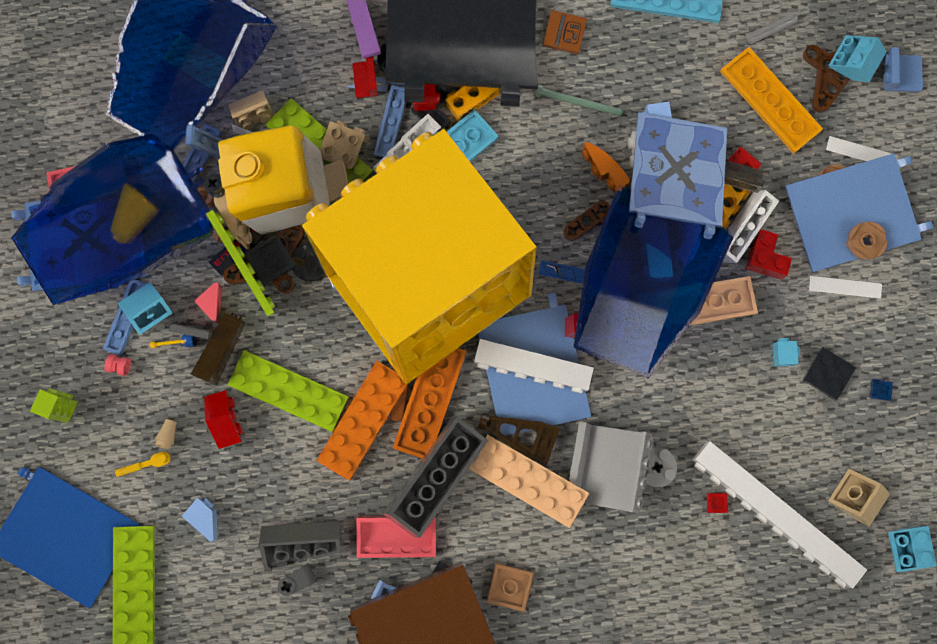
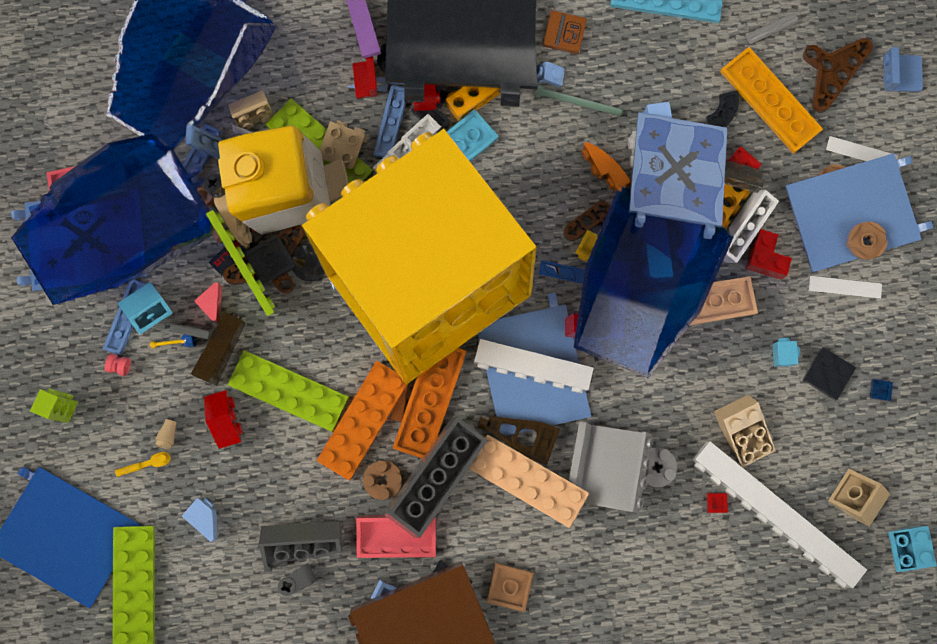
(131, 215): clear yellow slope -> none
(371, 481): none -> medium nougat plate
(550, 74): none -> light blue bracket
(586, 245): none -> yellow bracket
(726, 110): none -> black tile
(745, 430): none -> tan slope
(858, 57): medium azure slope -> none

